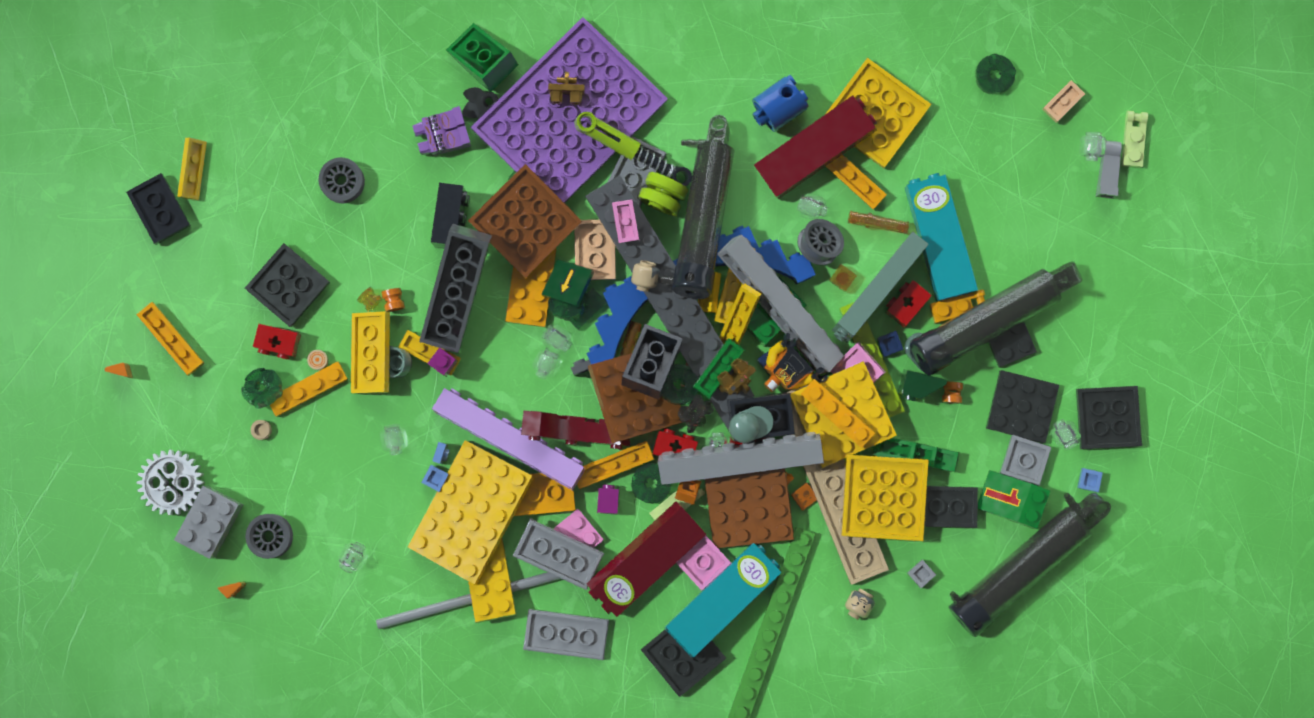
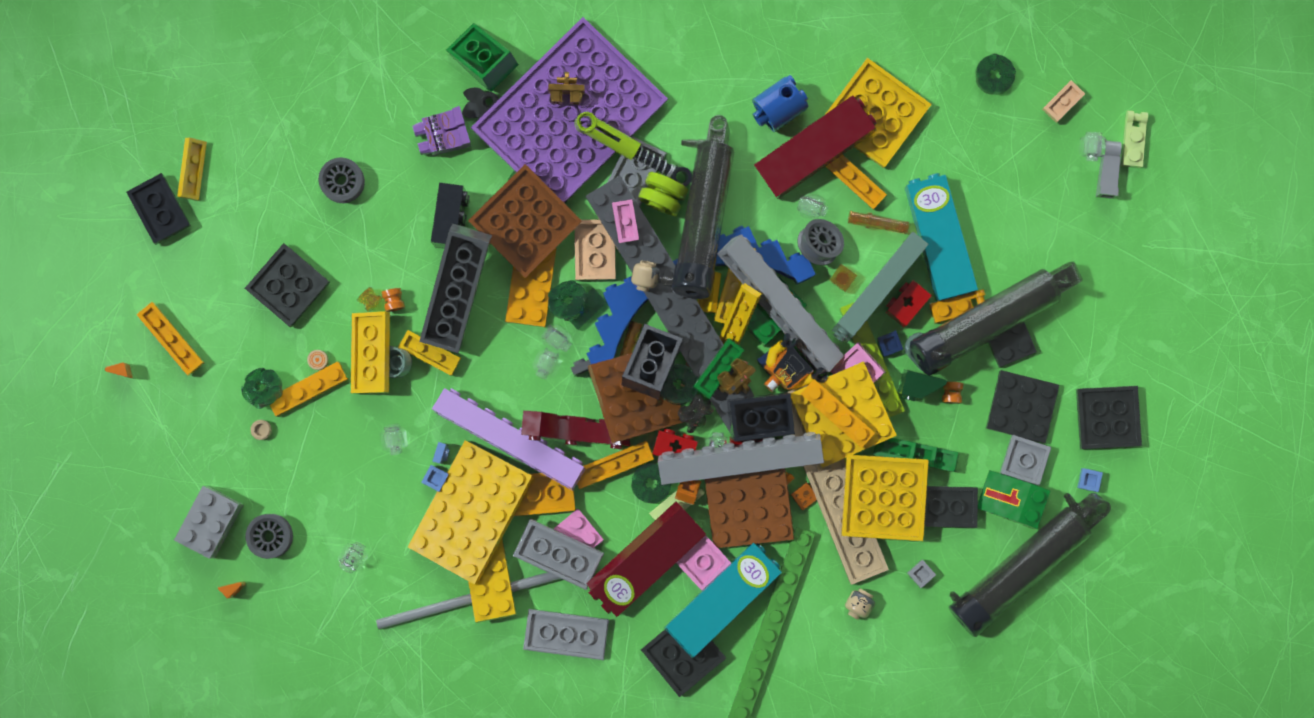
(158, 495): white gear -> none
(266, 335): red brick -> none
(442, 362): magenta brick -> none
(568, 283): dark green tile -> none
(608, 499): magenta brick -> none
(750, 424): sand green cap -> none
(1065, 434): clear head -> none

